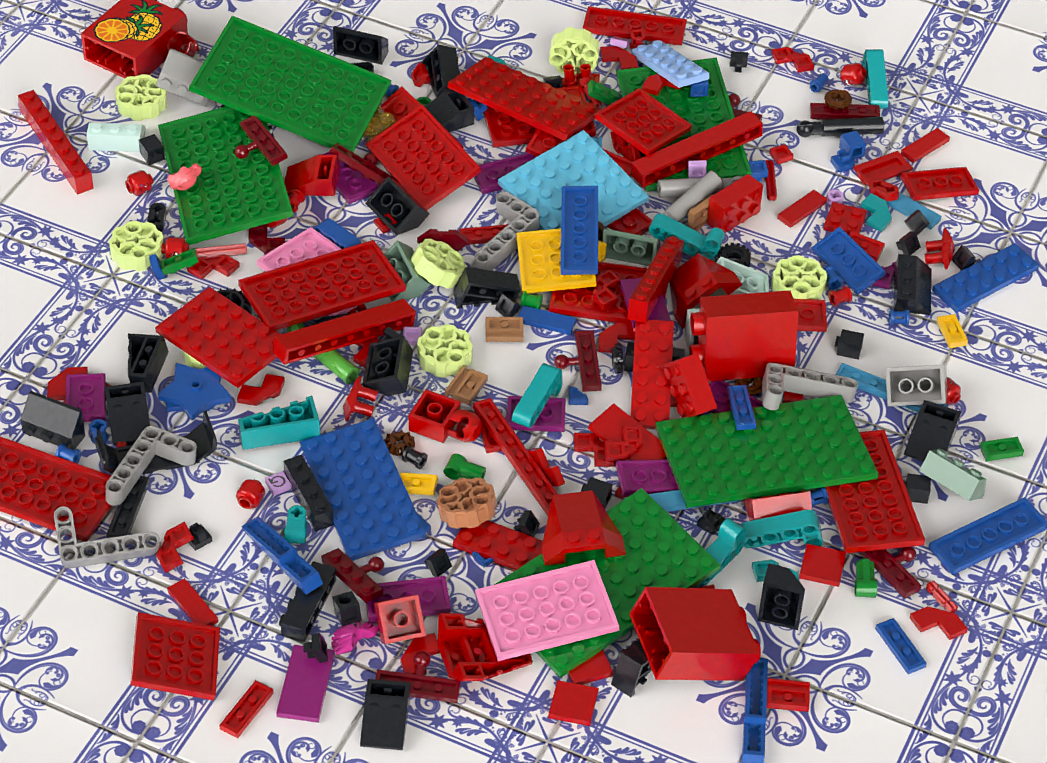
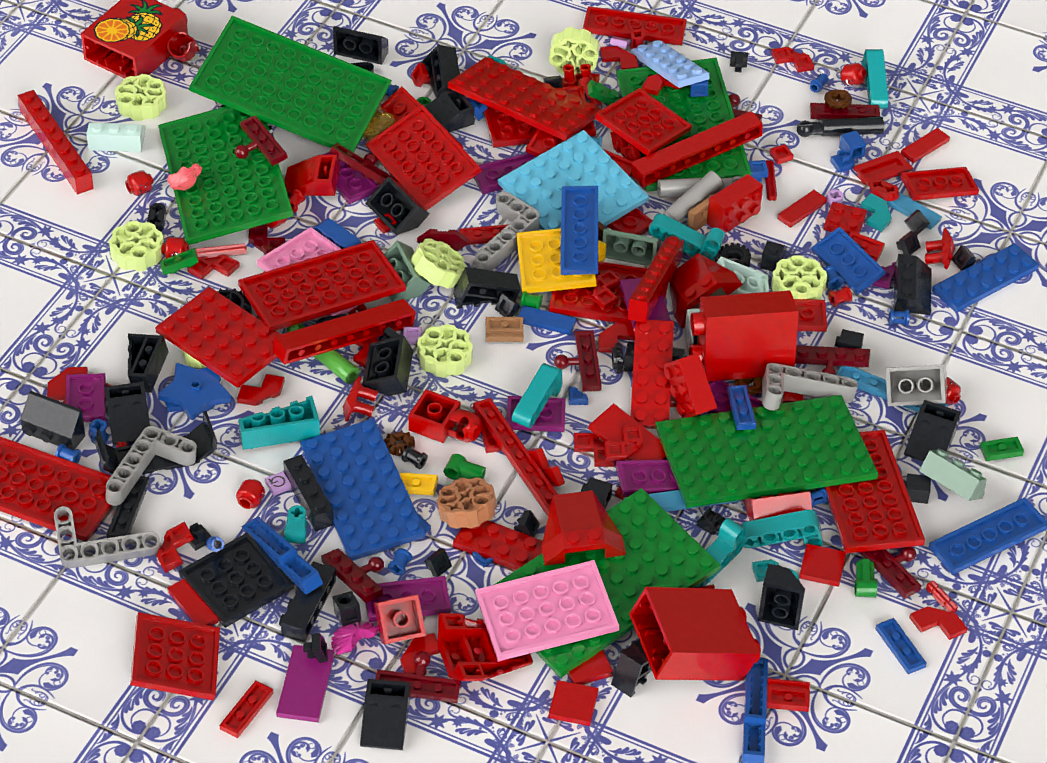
(151, 149): black brick -> none
(156, 266): blue tile -> none
(178, 74): light grey slope -> none
(219, 543): none -> blue pin
(236, 579): none -> black plate
(400, 561): none -> blue bush
(466, 385): medium nougat plate -> none
(697, 169): lavender tile -> none
(771, 255): none -> black slope
(832, 357): none -> dark red plate
(952, 331): yellow plate -> none

